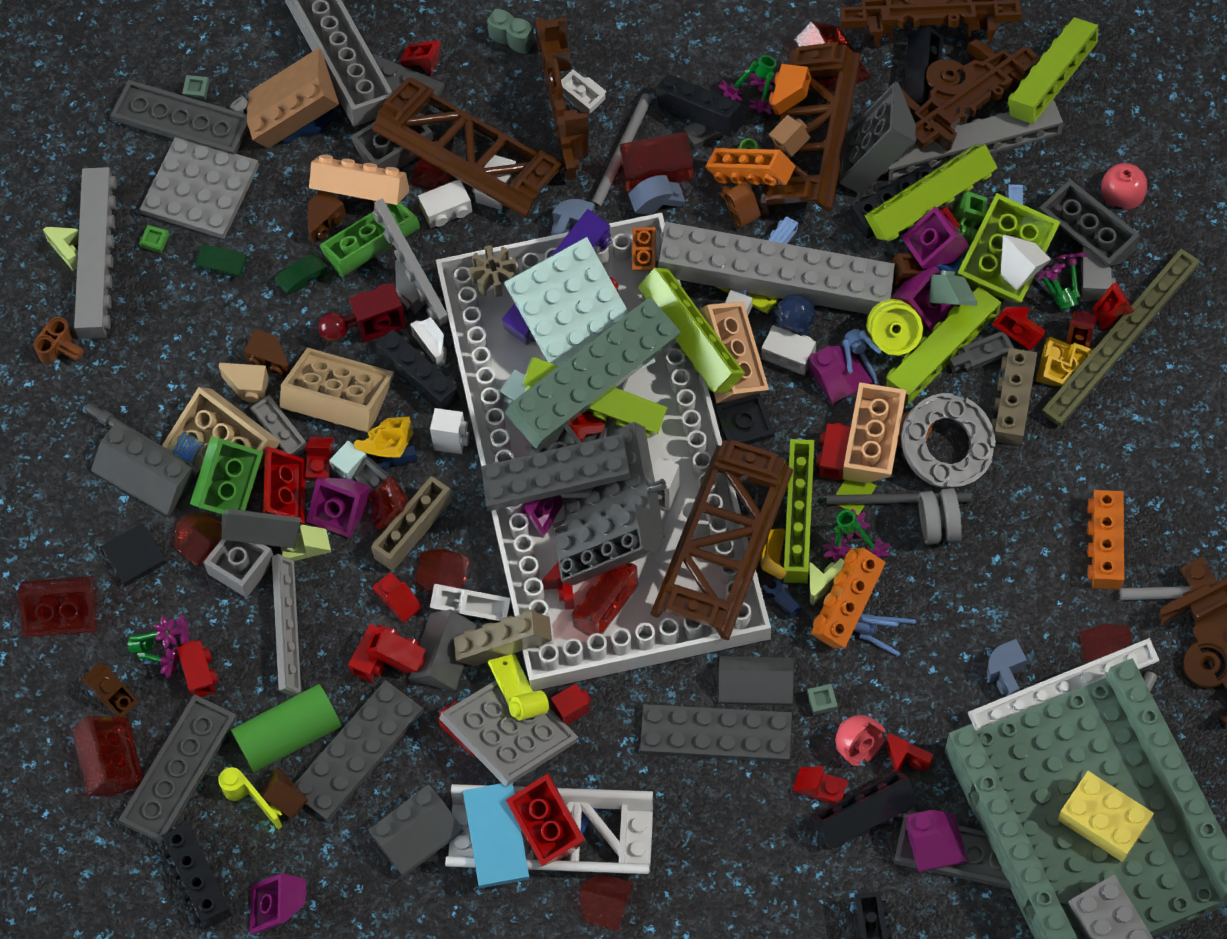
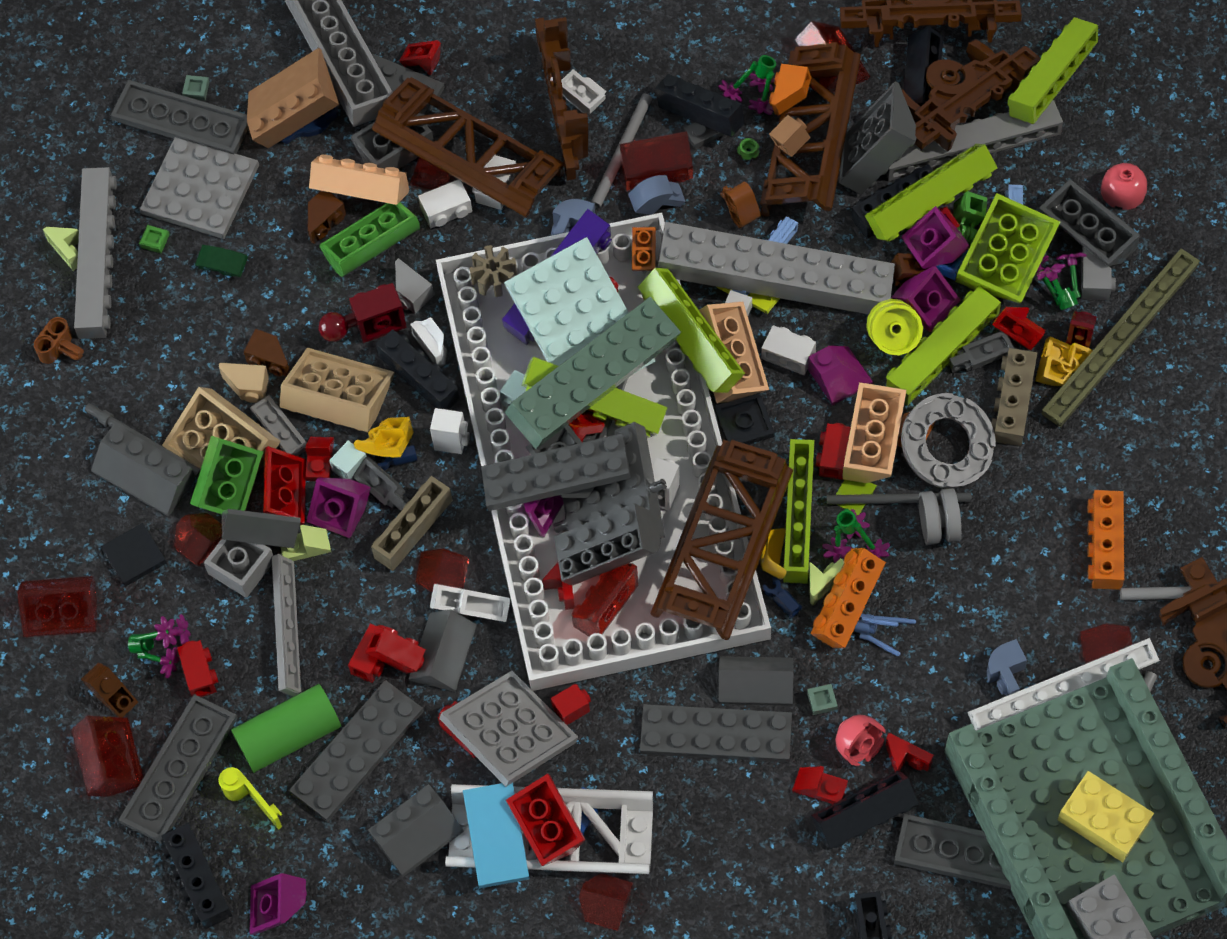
(188, 448): tile -> none
(240, 105): light grey hinge -> none
(283, 793): reddish brown slope -> none
(297, 274): dark green slope -> none
(387, 502): clear red slope -> none
(397, 597): red slope -> none
(414, 271): light grey plate -> none
(502, 638): dark tan brick -> none
(509, 30): sand green brick -> none
(516, 689): neon yellow door -> none
(750, 165): orange brick -> none
(795, 314): dark blue animal -> none
(856, 342): medium blue plant -> none
(935, 840): magenta slope -> none
(950, 290): sand green slope -> none
(1021, 261): white slope -> none
(1111, 305): red slope -> none

